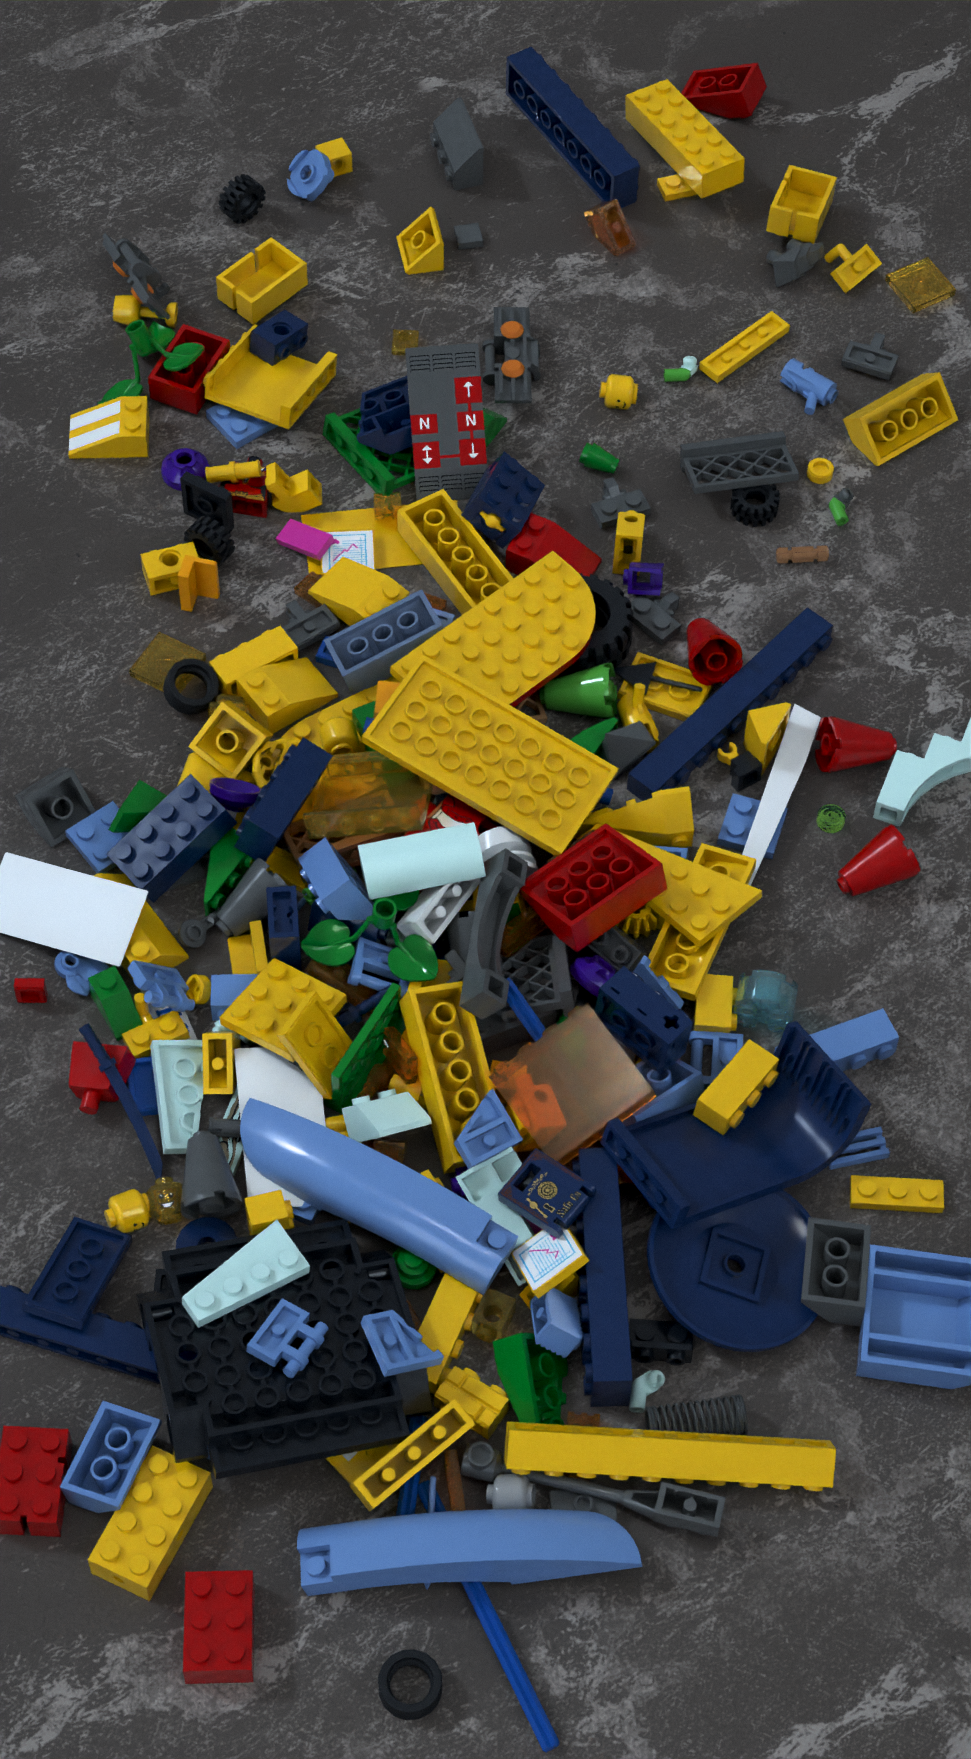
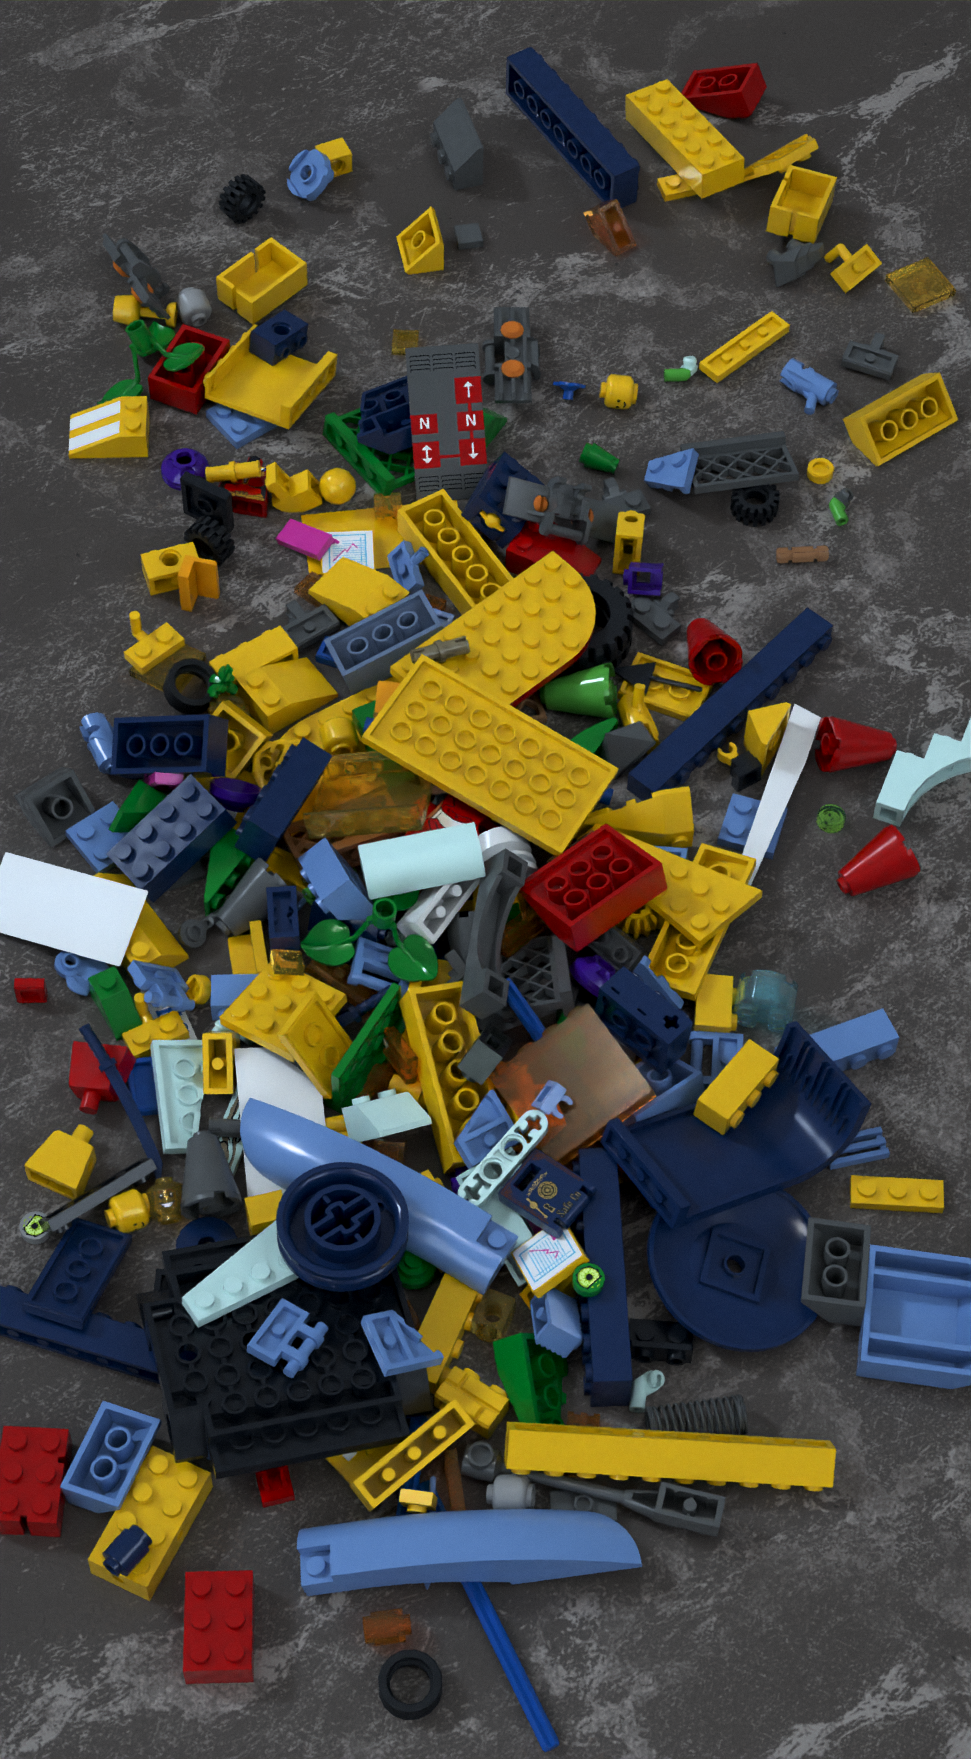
(31, 1229): none -> tile
(63, 1162): none -> yellow torso
(100, 737): none -> medium blue piece
(126, 1551): none -> dark blue brick
(134, 1174): none -> black plate
(152, 647): none -> yellow plate
(164, 781): none -> dark pink tile
(169, 746): none -> dark blue brick
(193, 307): none -> light grey head
(222, 682): none -> green plant
(275, 1486): none -> red tile
(287, 962): none -> clear yellow tile
(335, 1230): none -> dark blue wheel
(337, 486): none -> yellow piece
(386, 1627): none -> clear orange brick
(405, 566): none -> medium blue plate
(417, 1501): none -> yellow plate
(441, 651): none -> dark tan pin
(484, 1054): none -> pearl dark grey slope
(501, 1158): none -> light aqua beam
(549, 1098): none -> medium blue tile
(560, 500): none -> dark grey piece
(569, 388): none -> blue plant
(588, 1280): none -> tile
(672, 471): none -> medium blue wing
(779, 160): none -> yellow wing

